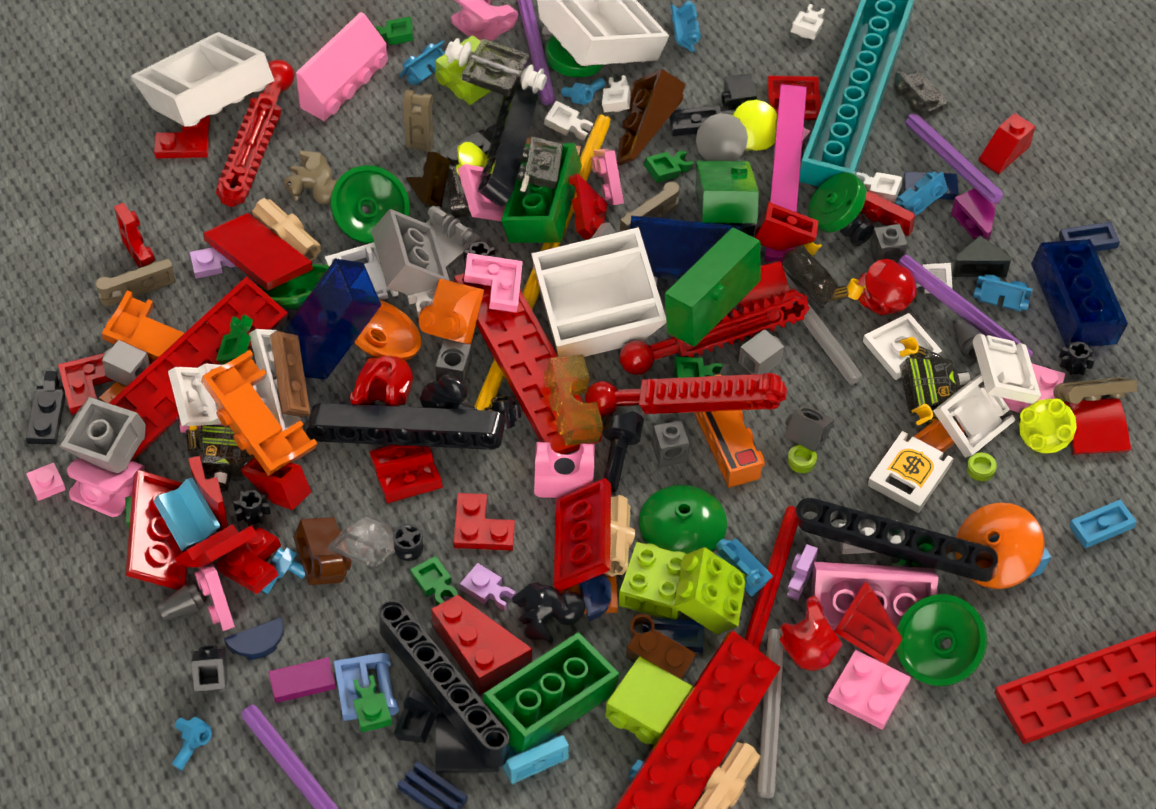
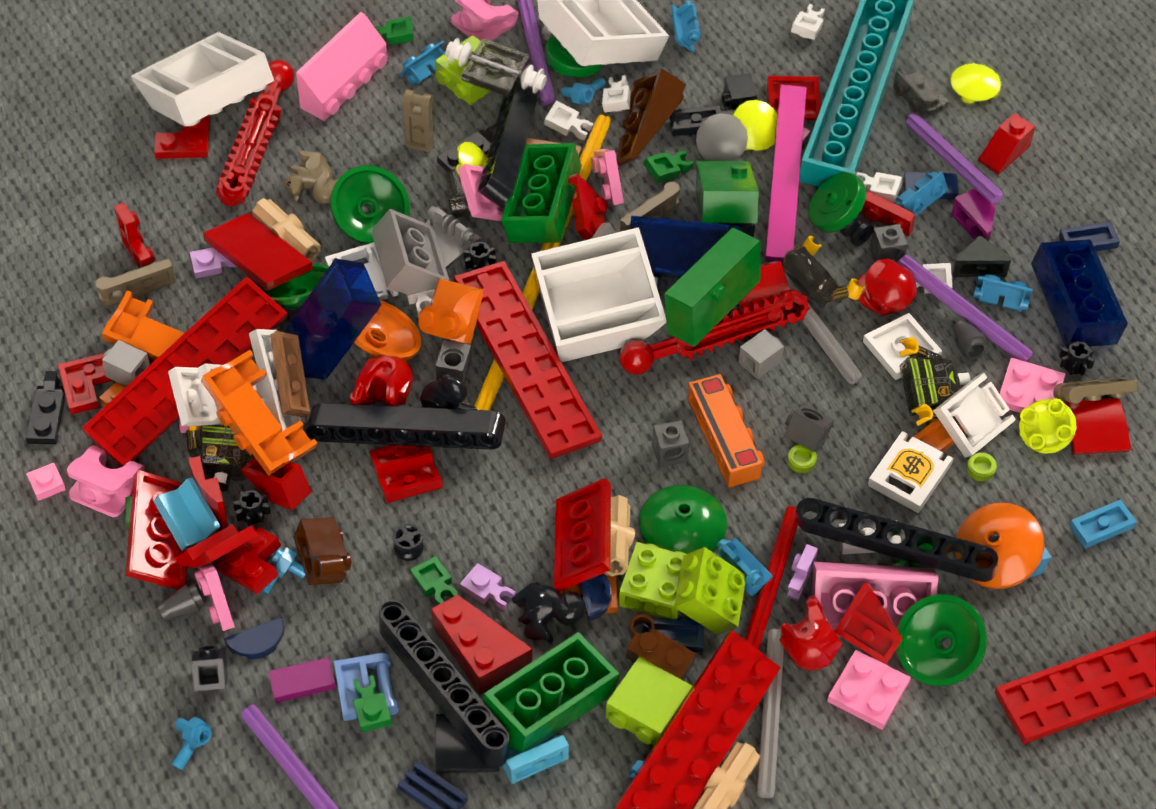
(104, 435): light grey slope -> none
(237, 341): green plate -> none
(366, 542): clear slope -> none
(416, 718): black tile -> none
(432, 185): dark brown slope -> none
(476, 531): plate -> none
(500, 274): bright pink plate -> none
(507, 408): black gear -> none
(541, 163): clear smoke bracket -> none
(562, 474): bright pink piece -> none
(576, 420): clear yellow arch -> none
(621, 431): black piece -> none
(692, 394): red gear -> none
(694, 367): green plate -> none
(784, 228): red slope -> none
(975, 83): none -> neon yellow dish
(1006, 369): white container -> none

